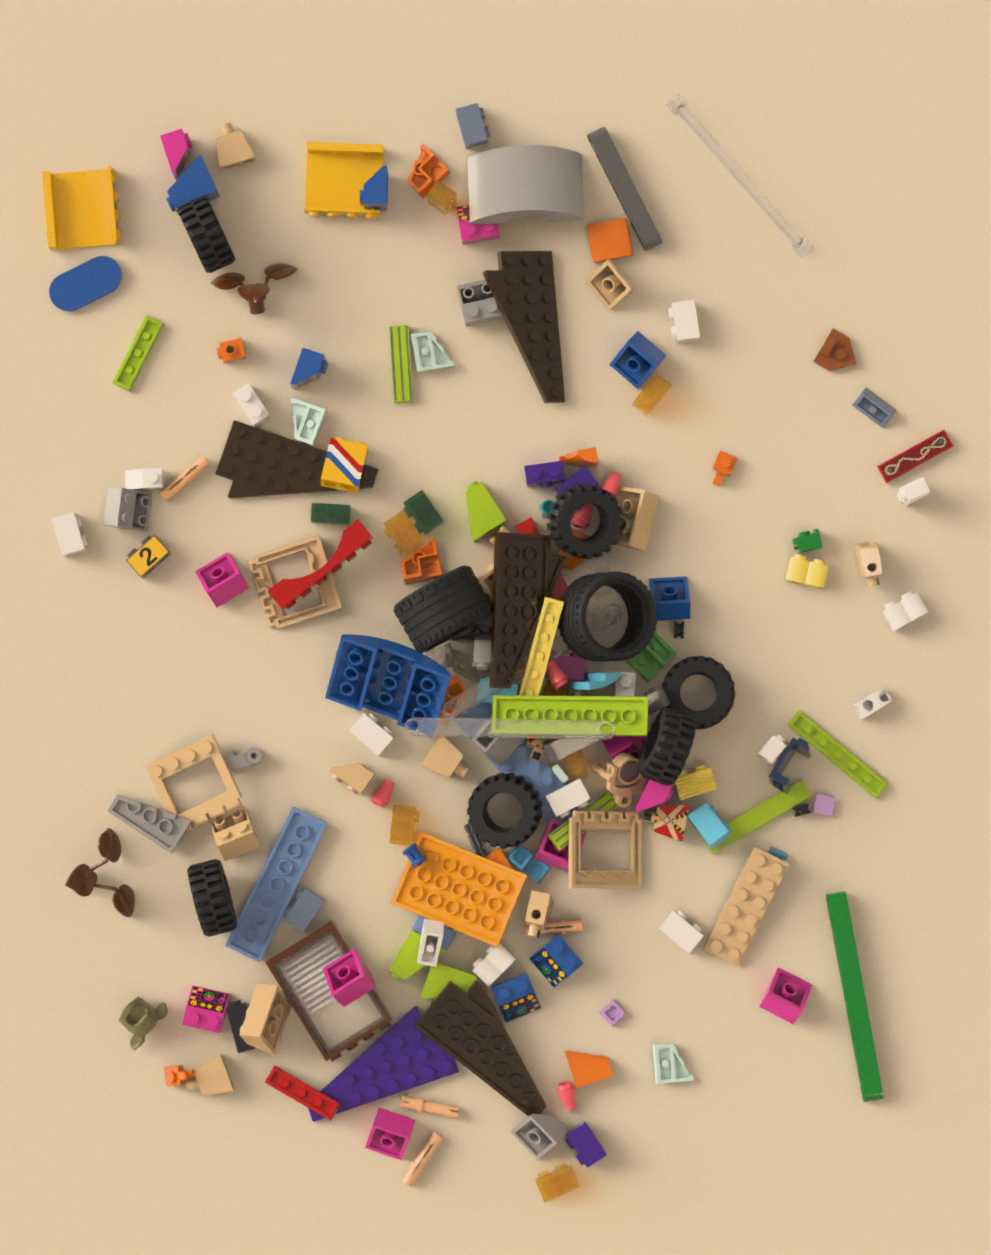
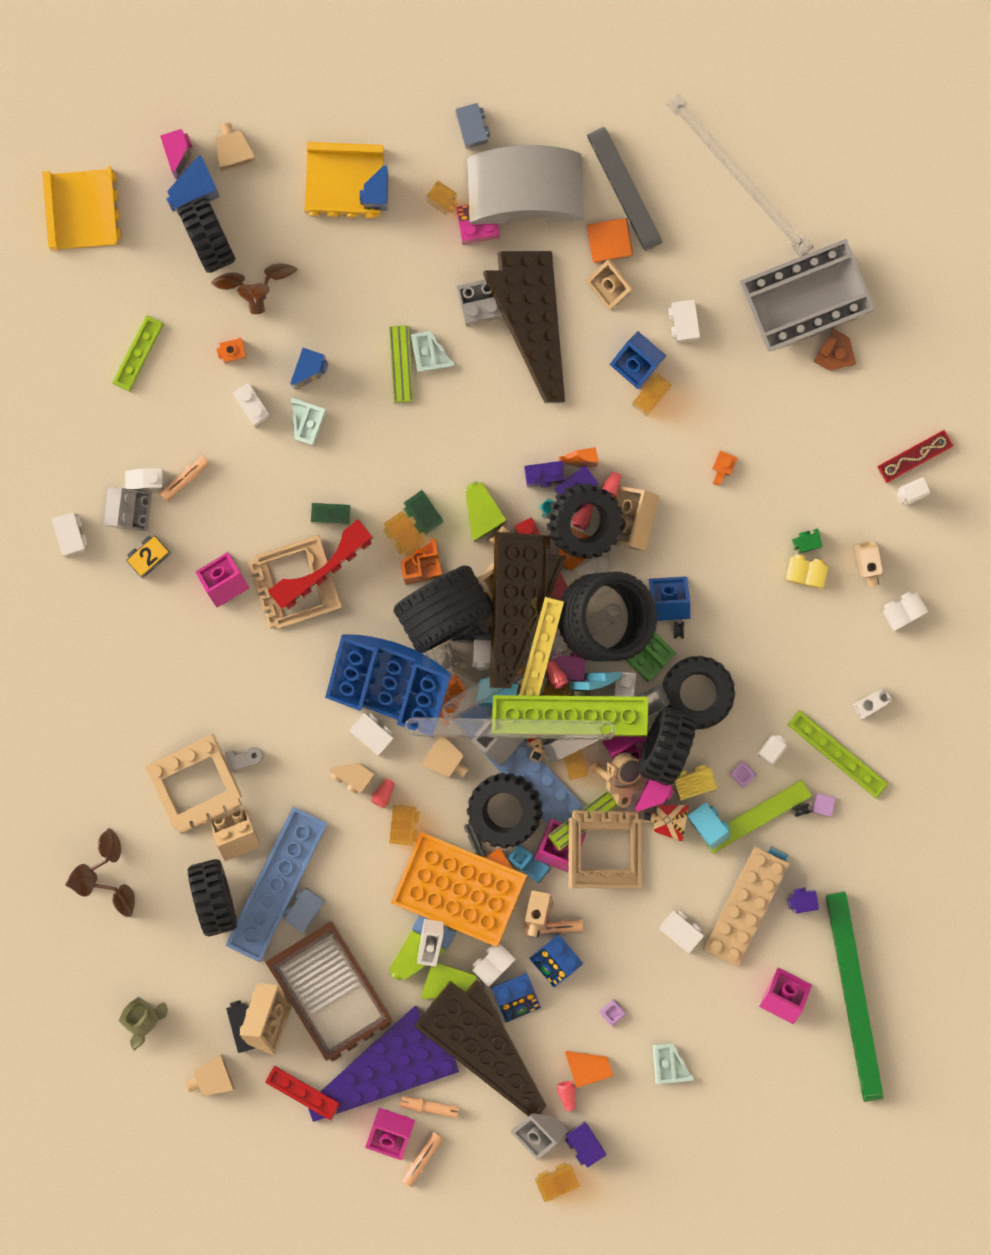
(85, 283): blue tile -> none
(154, 823): light grey wing -> none
(176, 1075): orange plate -> none
(206, 1009): dark pink slope -> none
(274, 464): dark brown wing -> none
(344, 465): panel -> none
(348, 978): dark pink slope -> none
(414, 855): blue bush -> none
(426, 172): orange slope -> none
(559, 773): light aqua tile -> none
(567, 798): white brick -> none
(743, 774): none -> lavender tile
(775, 777): dark blue panel -> none
(803, 901): none -> dark purple brick
(807, 296): none -> light grey slope
(874, 407): sand blue slope -> none

